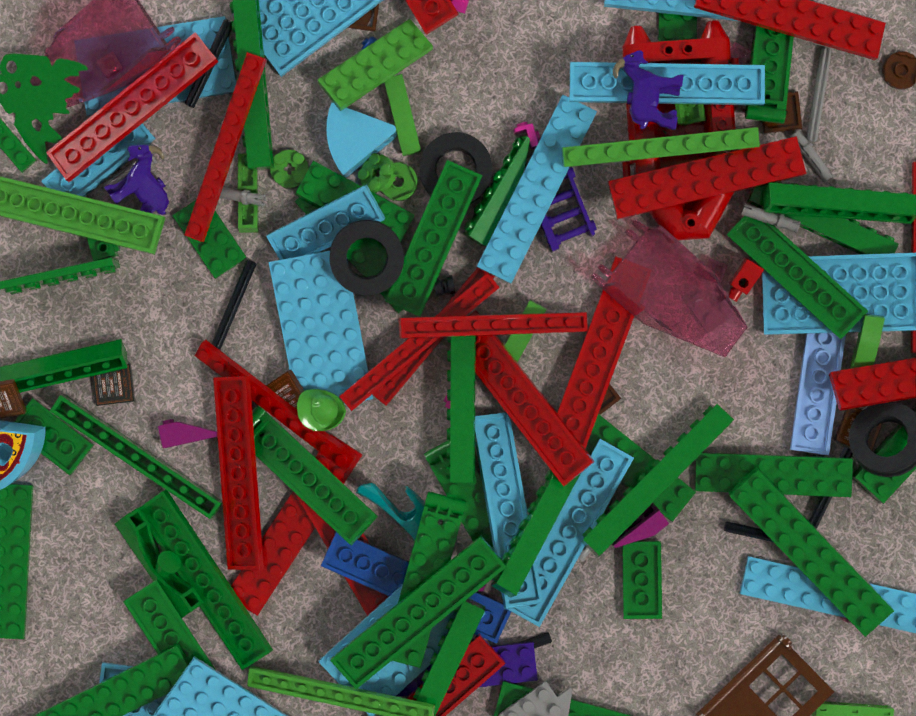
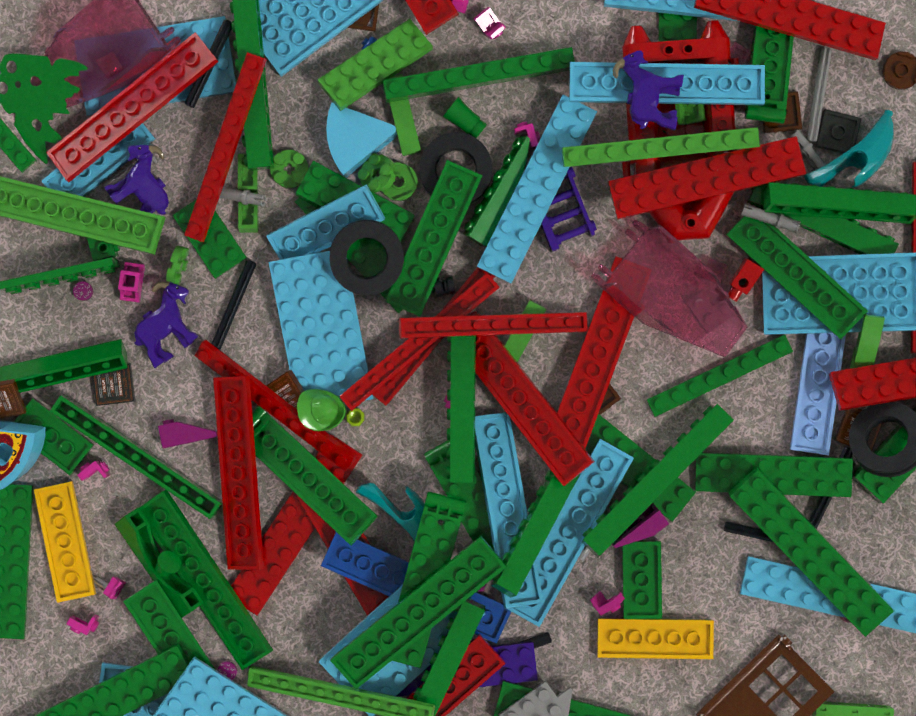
(64, 541): none -> yellow plate
(80, 626): none -> dark pink bracket
(83, 291): none -> magenta tile
(89, 469): none -> dark pink bracket
(112, 588): none -> dark pink piece
(131, 282): none -> dark pink brick
(162, 322): none -> dark purple animal
(178, 264): none -> bright green plate
(228, 669): none -> magenta tile
(355, 417): none -> lime tile
(464, 118): none -> green plant
(477, 75): none -> green brick
(489, 23): none -> bracket
(603, 606): none -> dark pink bracket
(655, 638): none -> yellow plate
(719, 375): none -> green plate
(838, 131): none -> pearl dark grey tile
(866, 155): none -> teal piece

